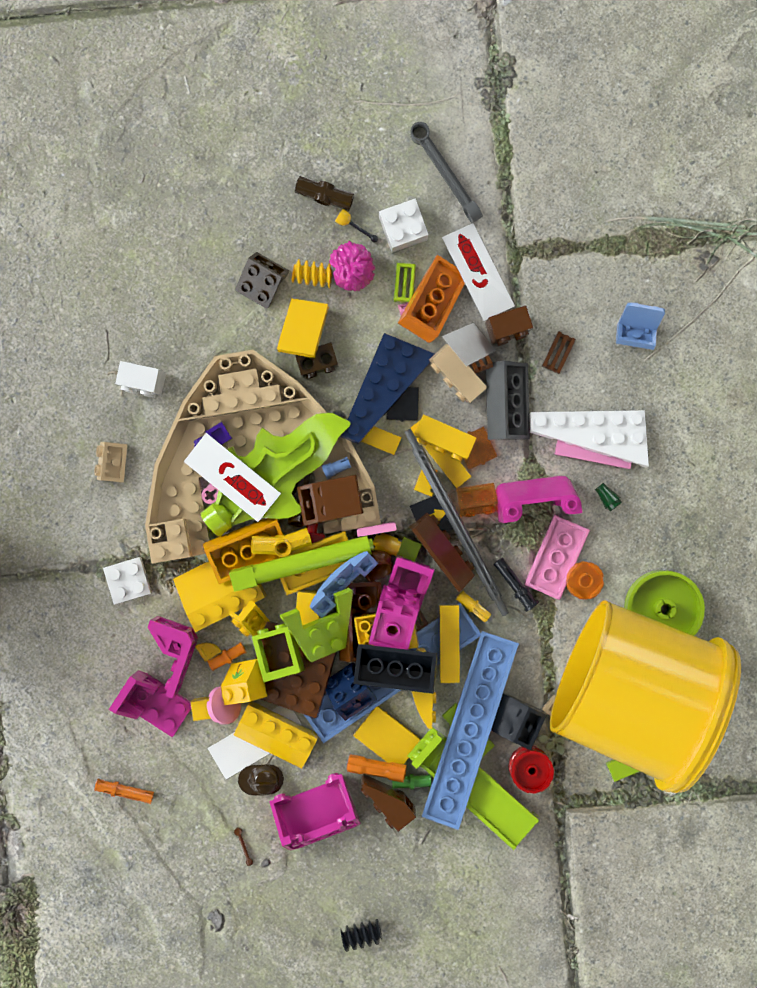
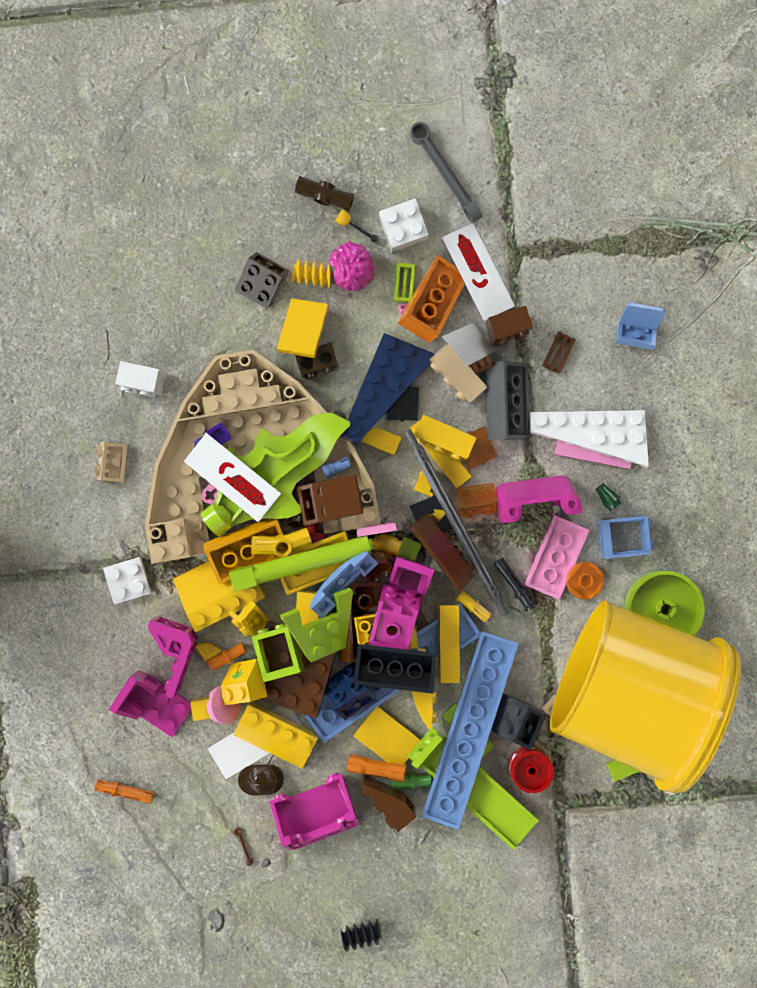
(606, 542): none -> medium blue window

